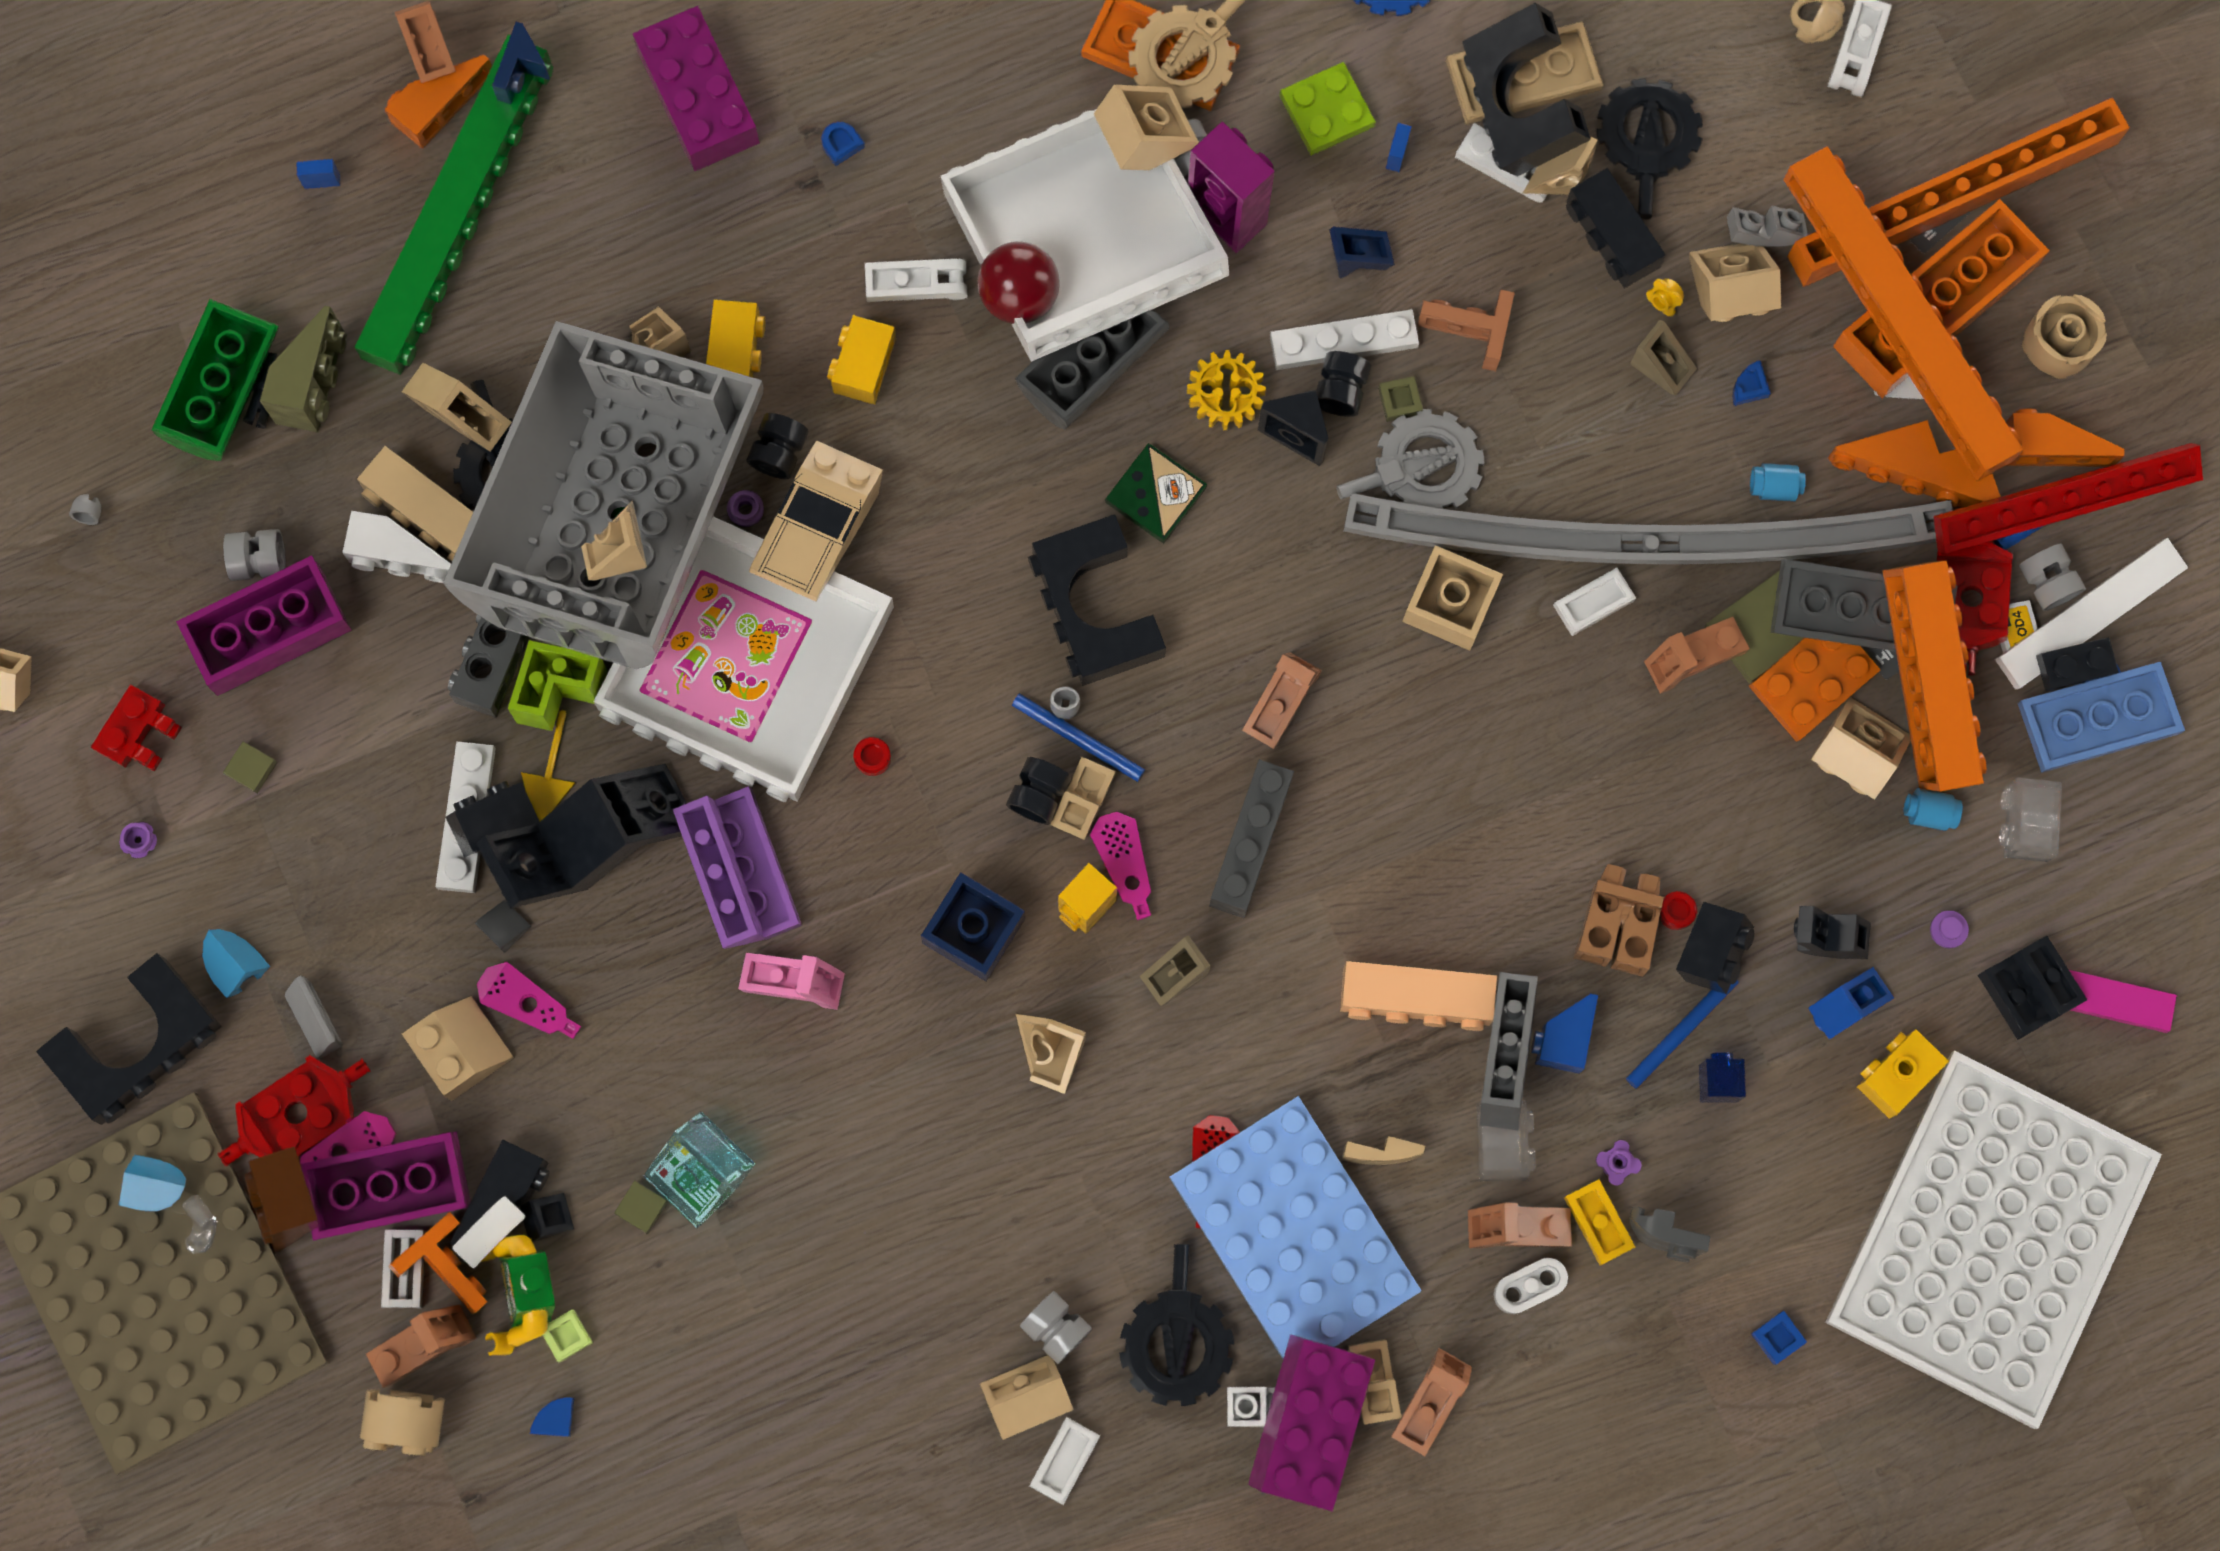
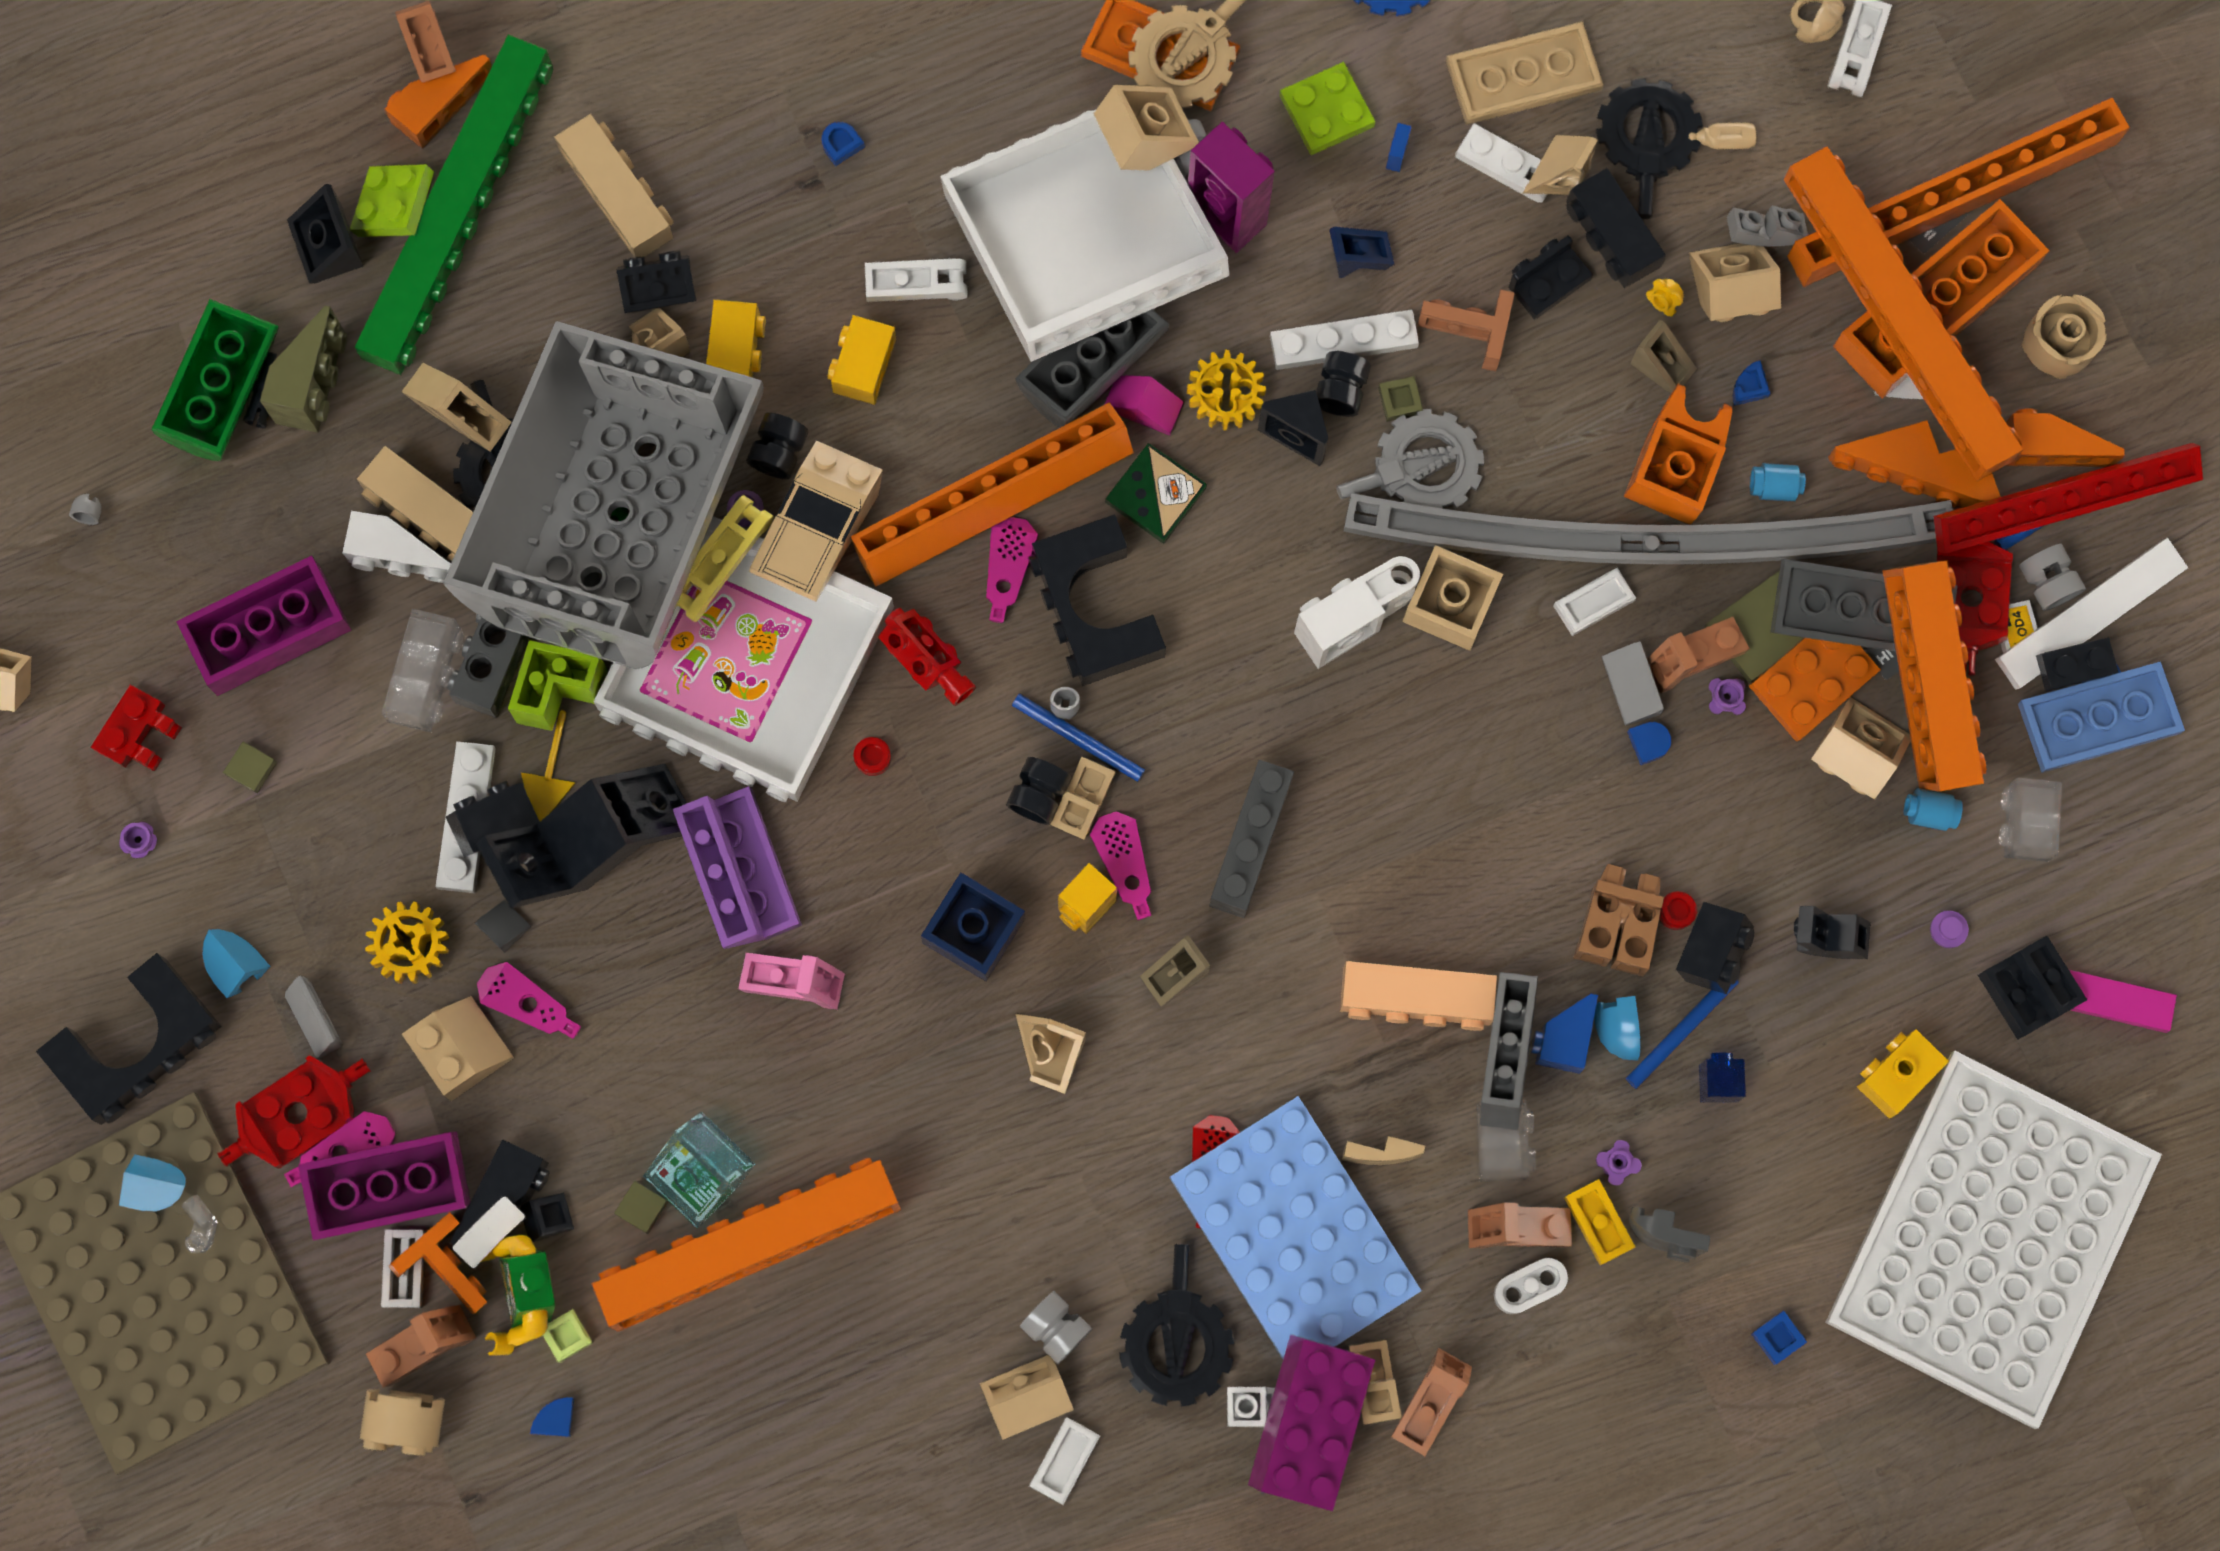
(256, 554): light grey wheel -> none
(284, 1199): reddish brown slope -> none
(318, 173): blue tile -> none
(324, 237): none -> black slope
(391, 200): none -> lime plate
(394, 949): none -> yellow gear
(422, 670): none -> clear brick
(518, 59): dark blue slope -> none
(614, 186): none -> tan brick
(616, 548): tan slope -> none
(655, 282): none -> black bracket
(696, 88): magenta brick -> none
(722, 555): none -> light yellow plate
(745, 1246): none -> orange brick
(923, 654): none -> red brick
(992, 494): none -> orange brick
(1006, 568): none -> dark pink piece
(1018, 282): dark red piece -> none
(1145, 402): none -> dark pink slope
(1281, 699): nougat bracket -> none
(1354, 610): none -> white brick
(1493, 61): black arch -> none
(1549, 277): none -> black bracket
(1619, 1027): none -> dark azure brick
(1633, 683): none -> light grey slope
(1650, 741): none -> blue tile
(1687, 448): none -> orange brick
(1727, 136): none -> tan piece
(1734, 688): none -> medium lavender plate
(1850, 1003): blue slope -> none

